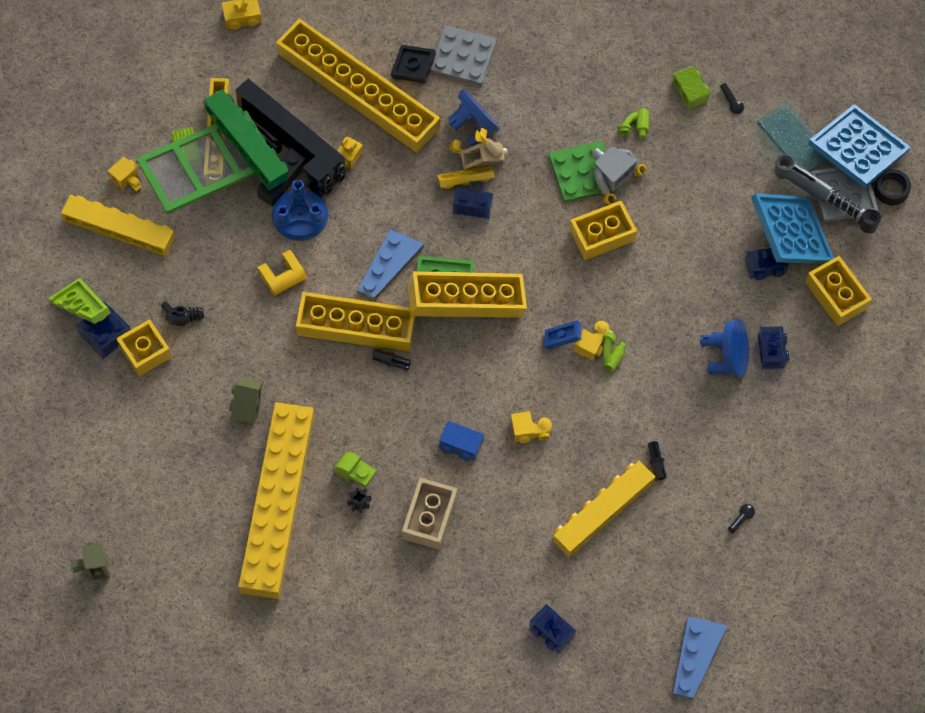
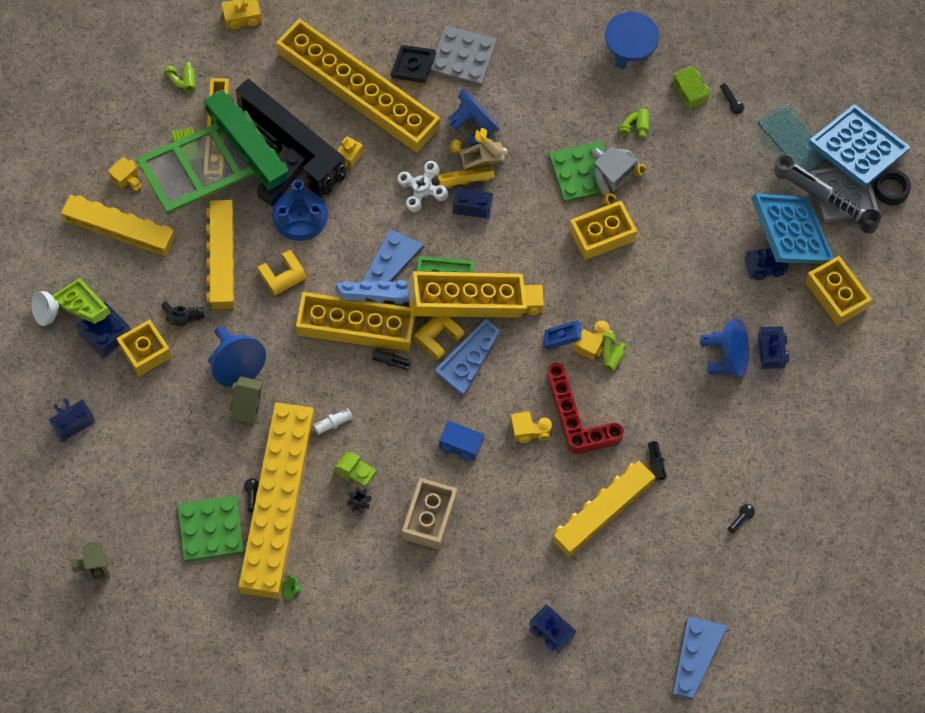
(44, 308): none -> white piece
(71, 420): none -> clear blue brick
(188, 75): none -> lime plant
(210, 528): none -> bright green plate
(221, 254): none -> yellow brick
(236, 357): none -> blue piece
(251, 486): none -> black bar
(290, 587): none -> bright green plant
(332, 421): none -> white pin
(375, 291): none -> medium blue wing
(422, 186): none -> white gear
(427, 334): none -> yellow connector
(464, 362): none -> medium blue wing
(534, 299): none -> yellow brick
(572, 416): none -> red beam
(631, 37): none -> blue piece

